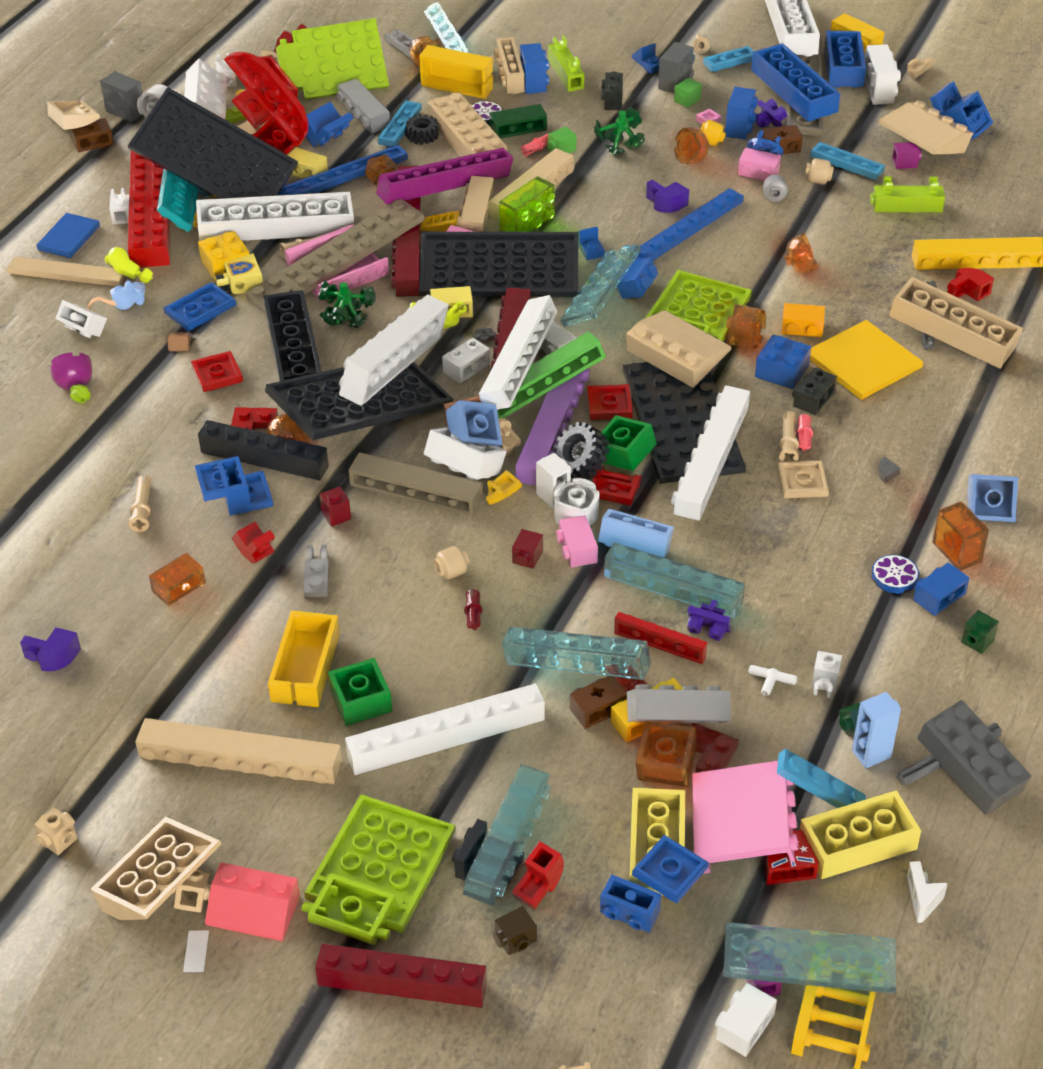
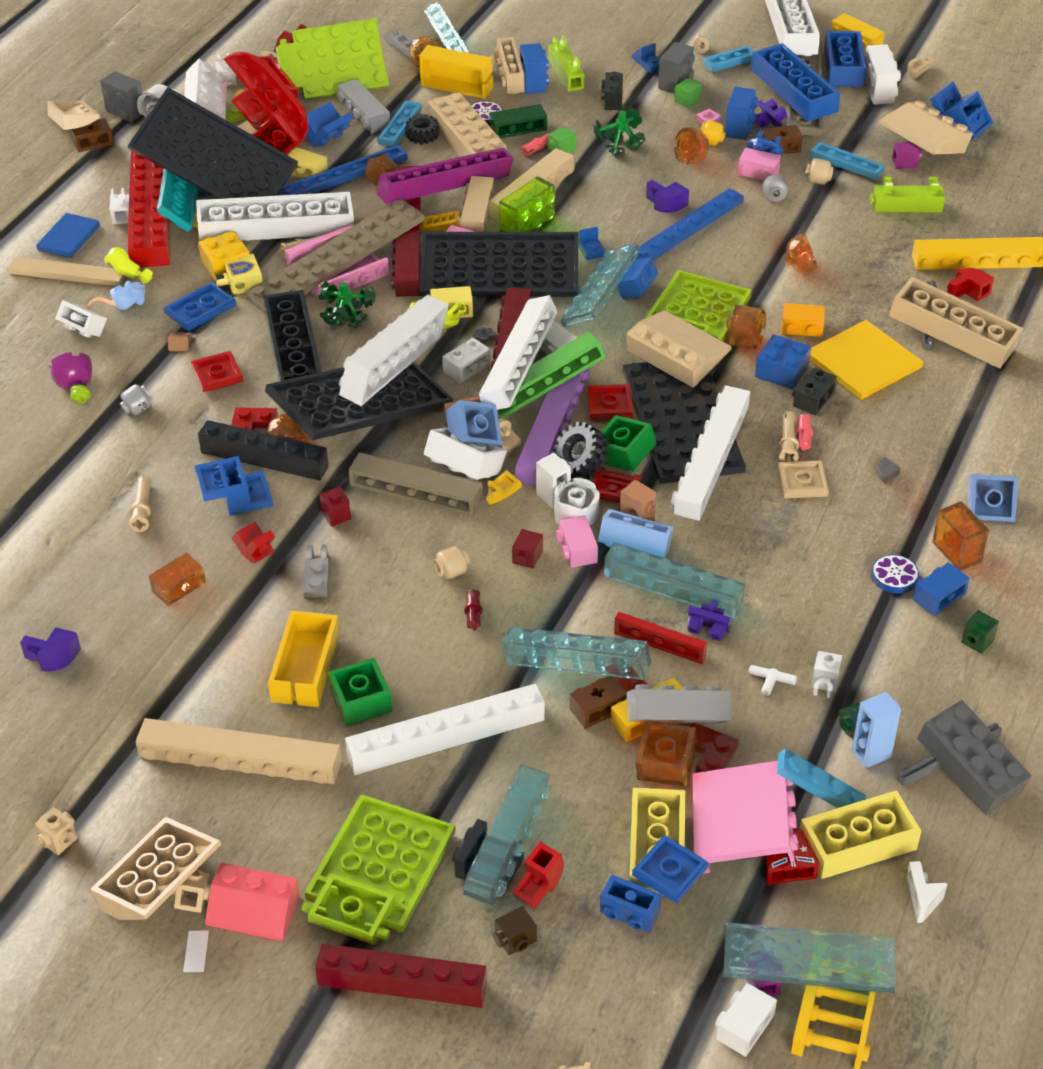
(135, 399): none -> light grey head
(638, 501): none -> nougat brick

